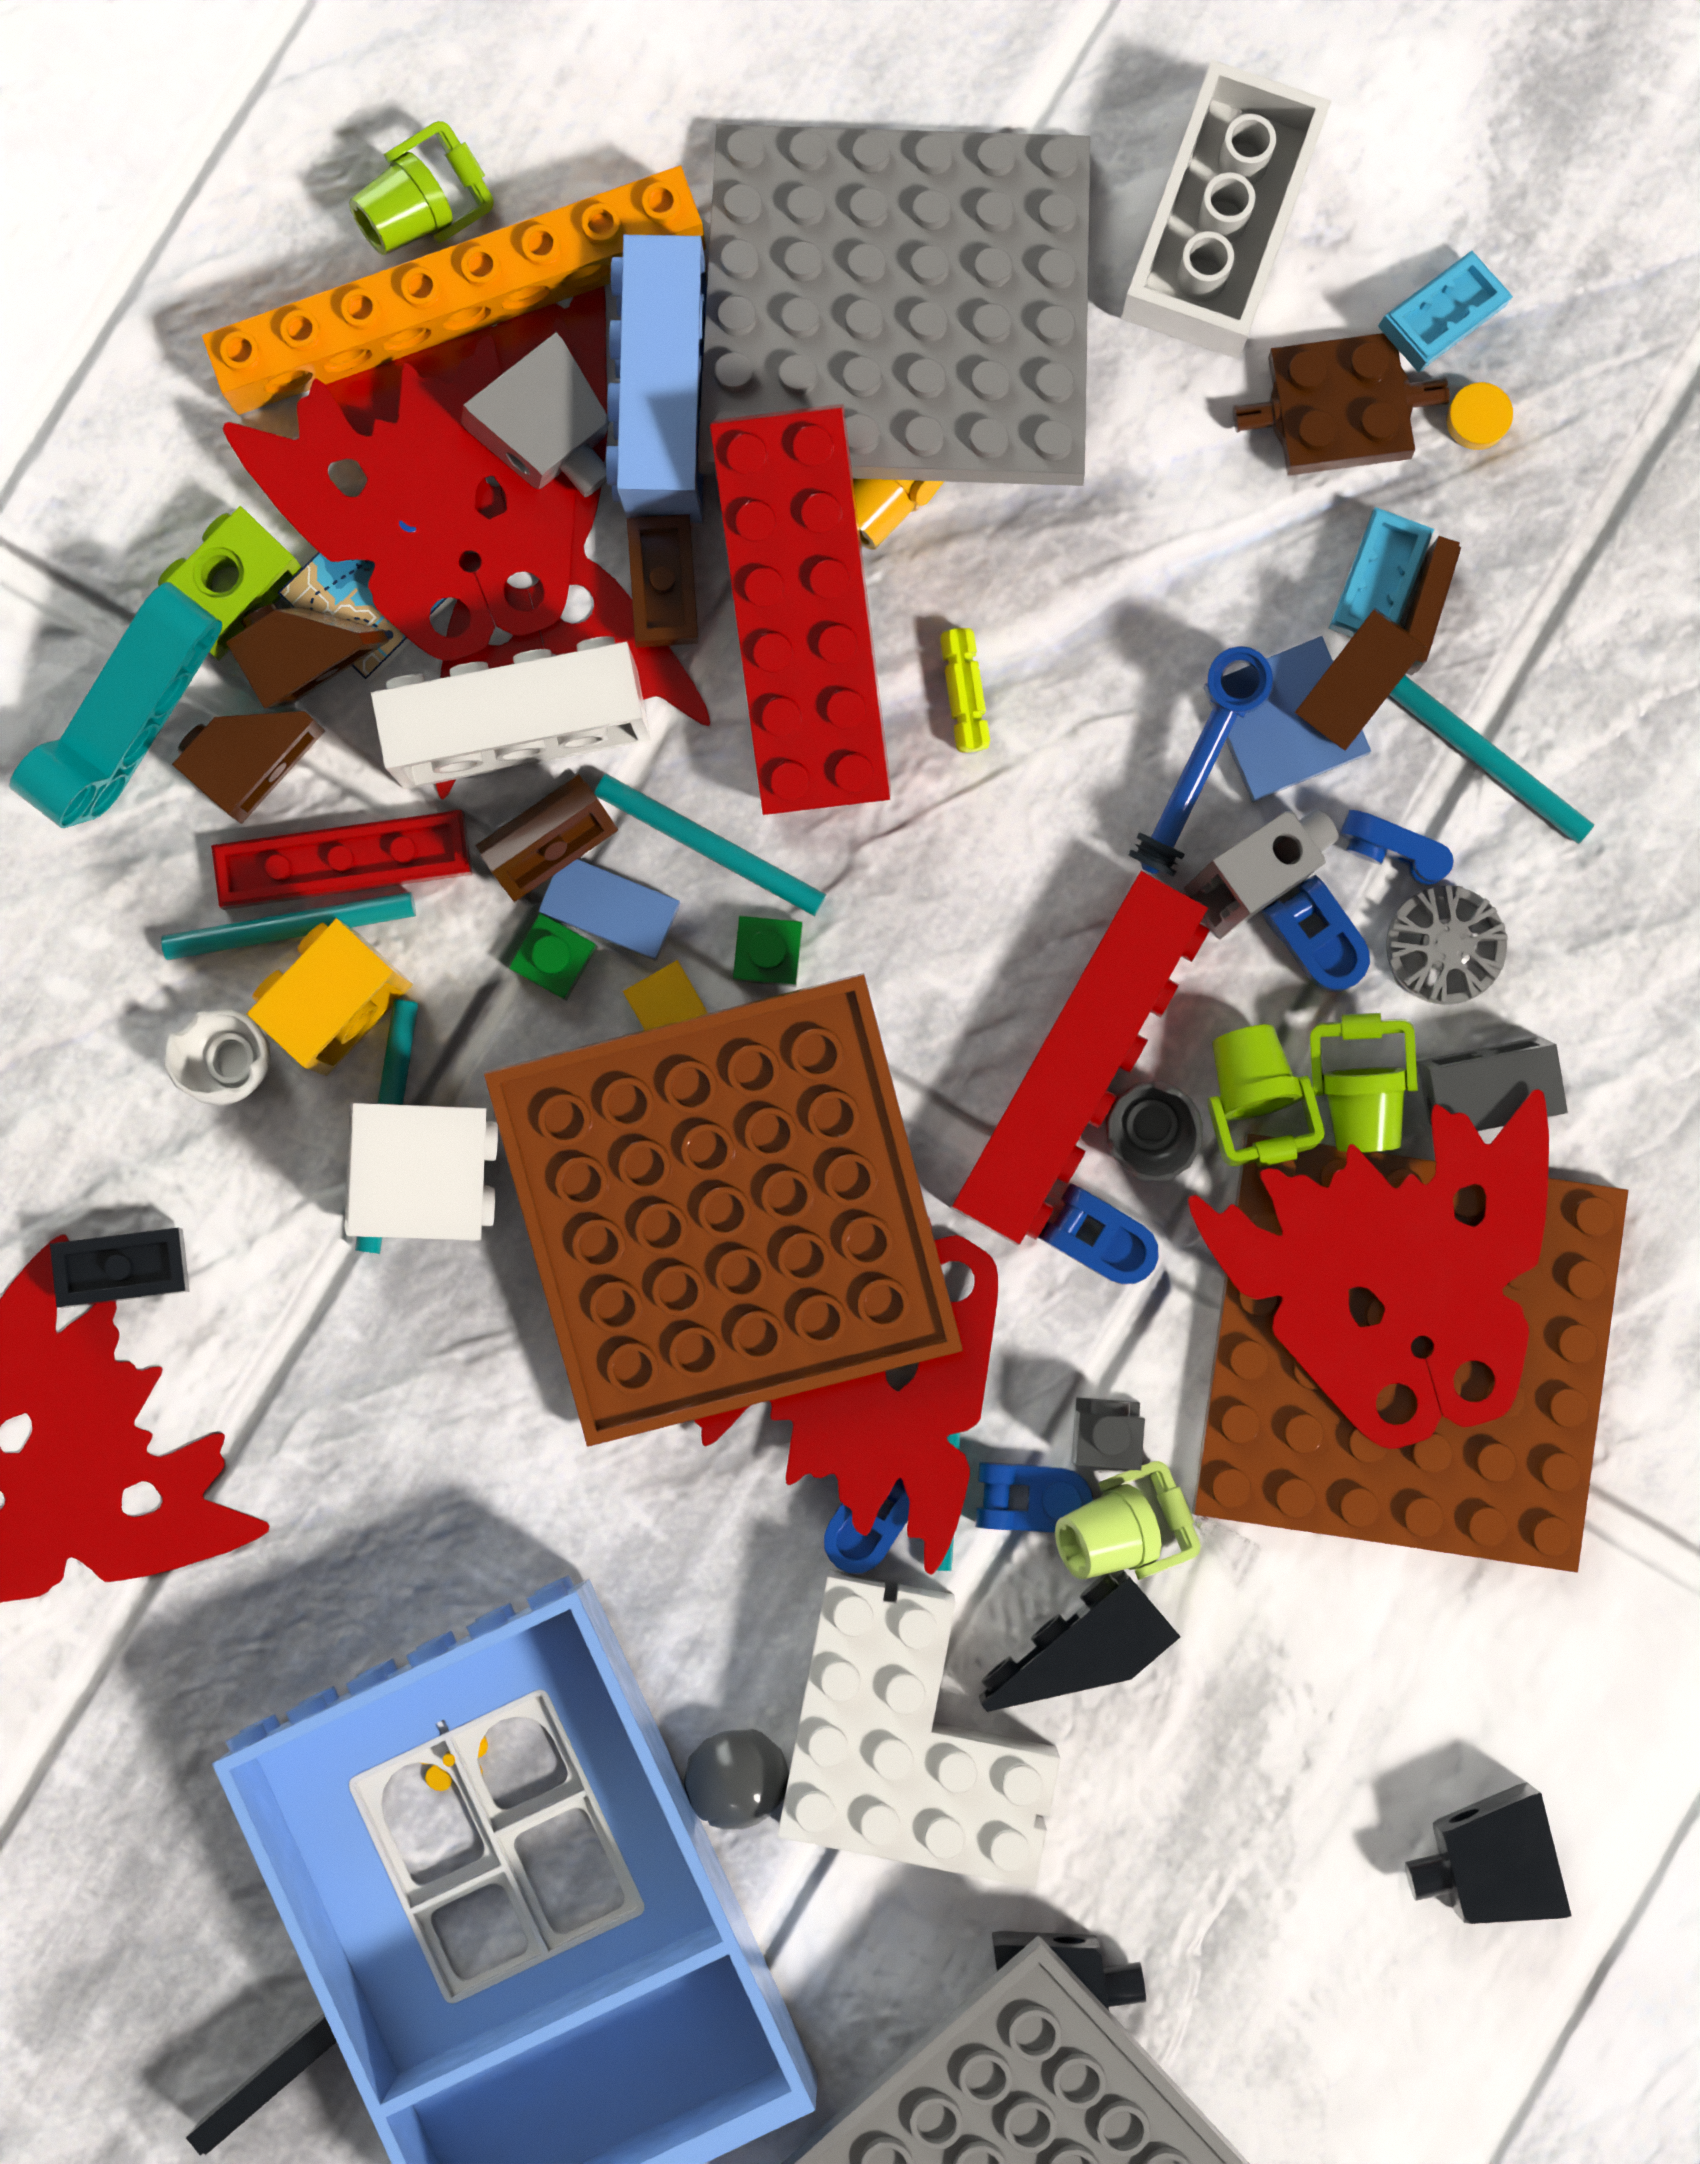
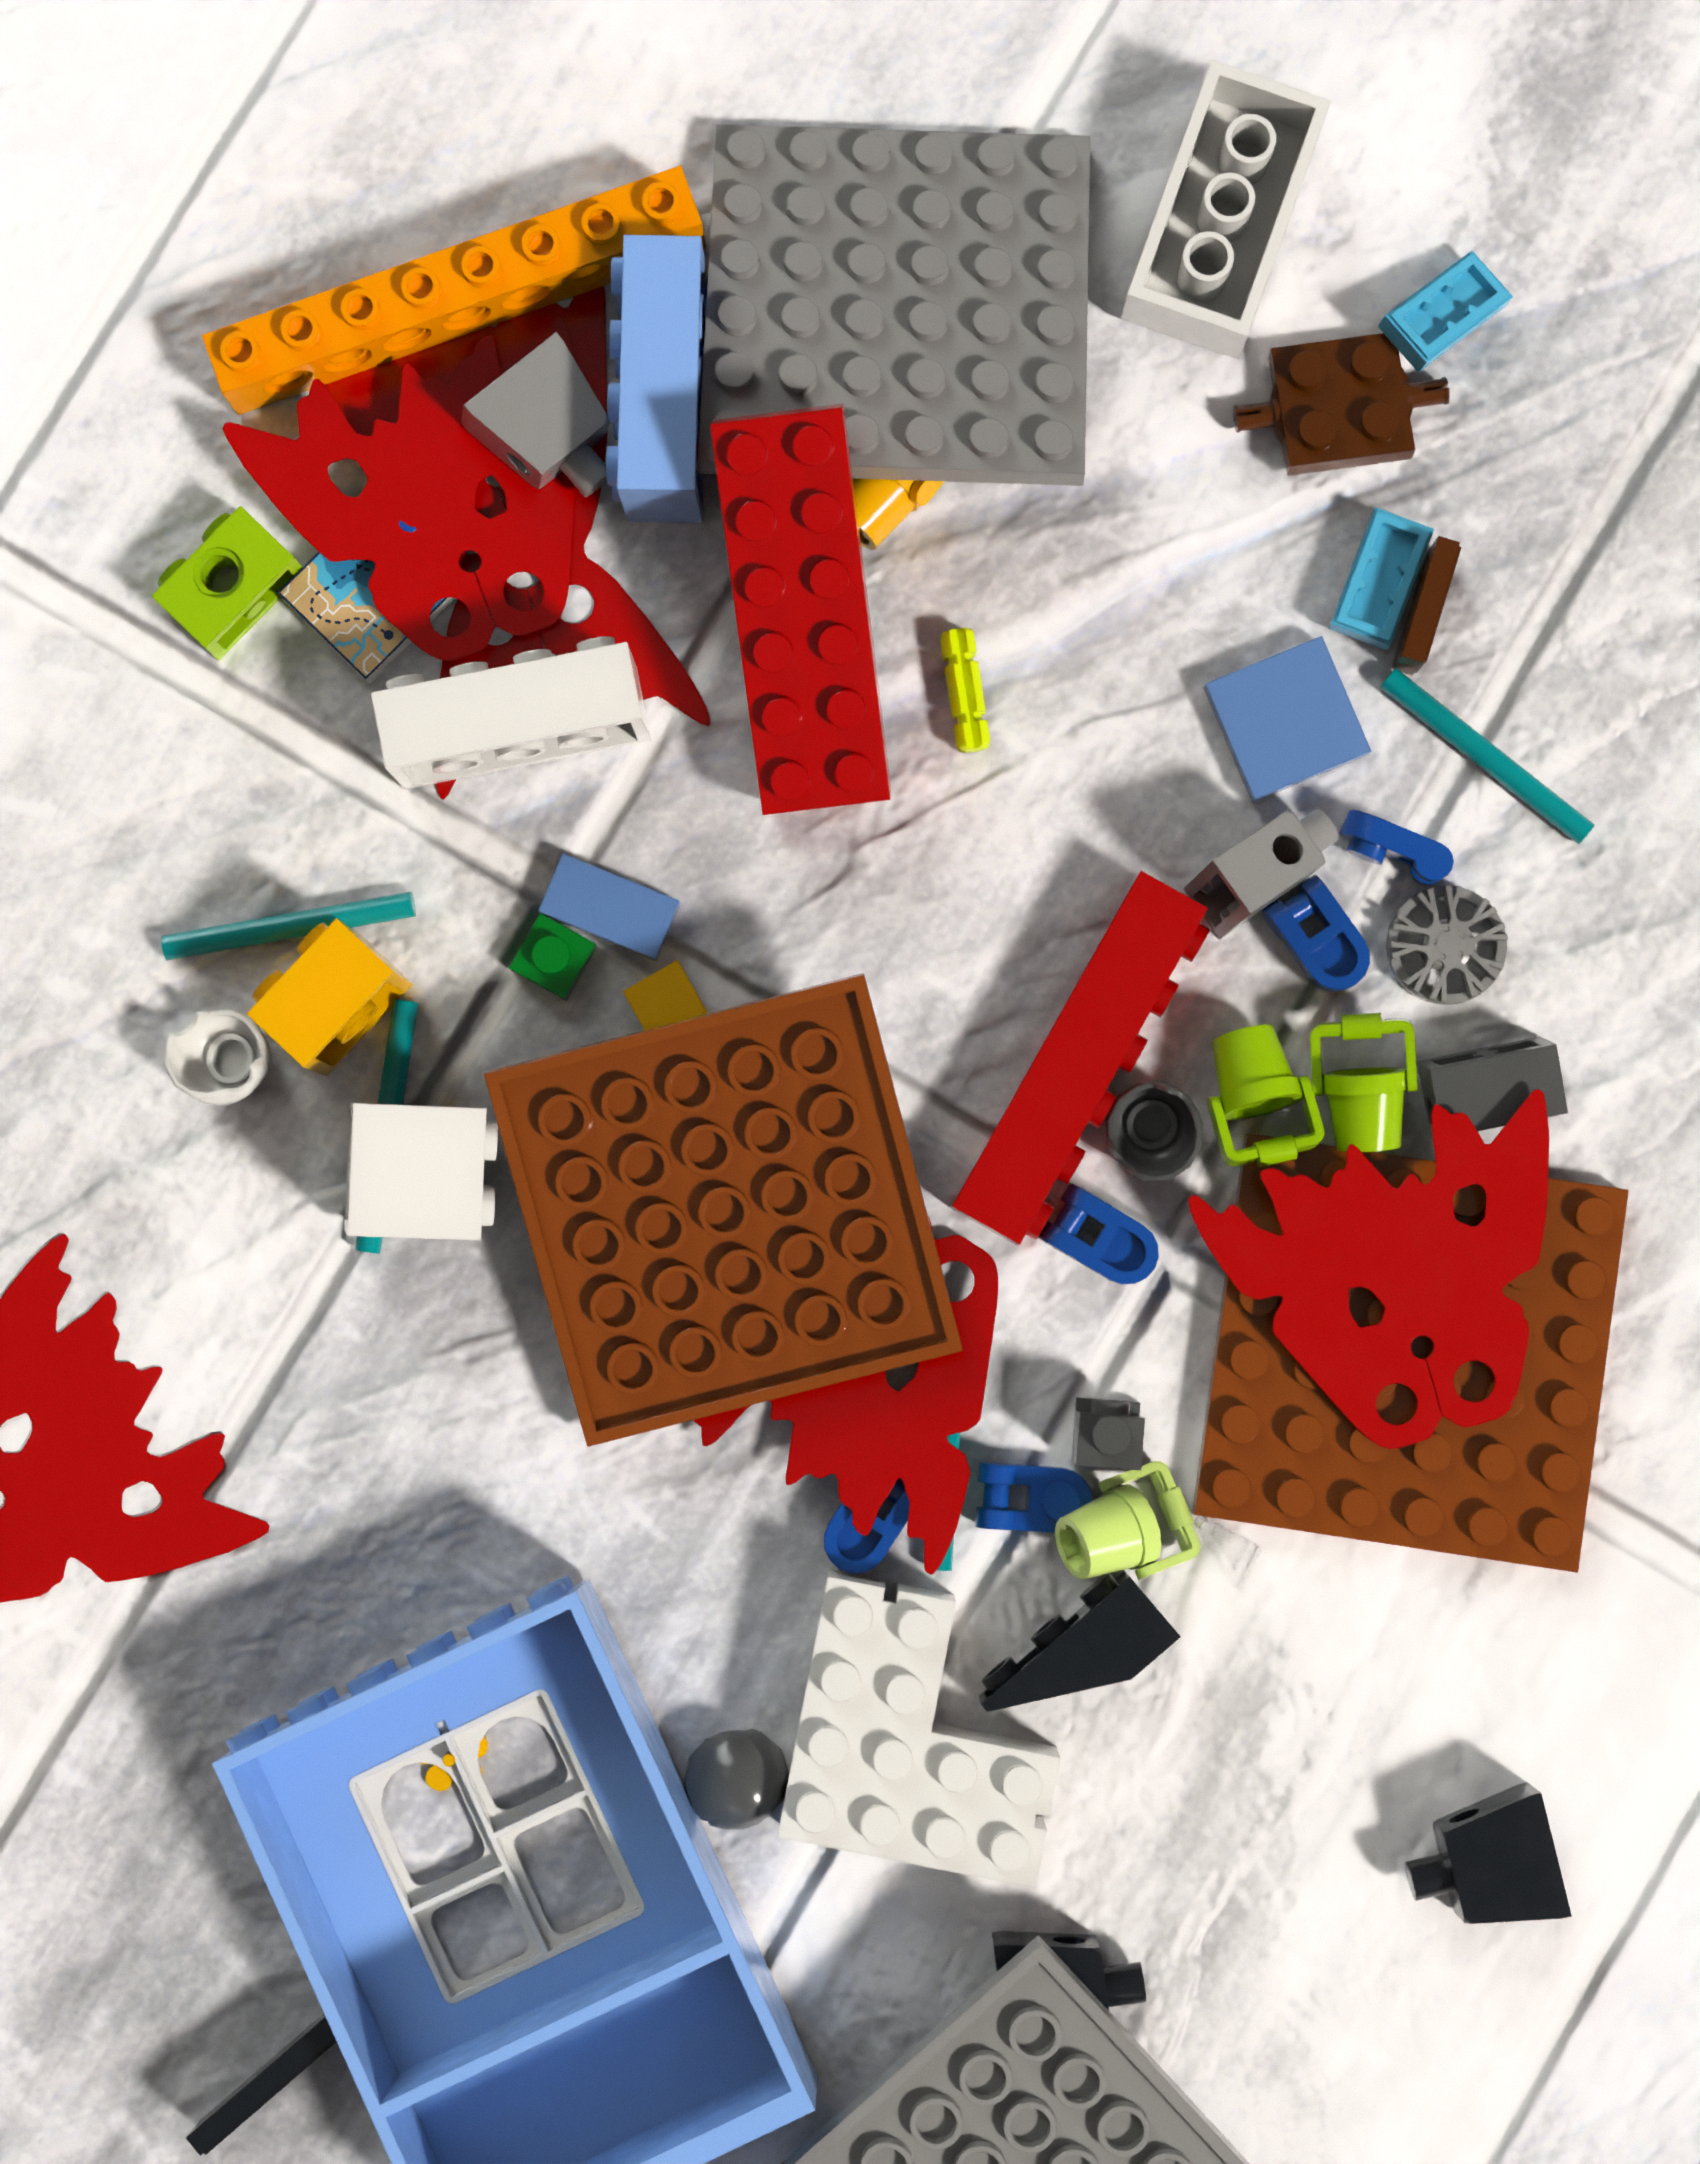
(119, 1267): black plate -> none
(122, 712): teal beam -> none
(245, 756): reddish brown slope -> none
(298, 651): reddish brown slope -> none
(341, 859): red tile -> none
(408, 200): lime piece -> none
(546, 838): reddish brown panel -> none
(662, 580): reddish brown plate -> none
(710, 844): teal bar -> none
(767, 951): green plate -> none
(1158, 851): blue piece -> none
(1360, 679): reddish brown tile -> none
(1479, 416): yellow tile -> none

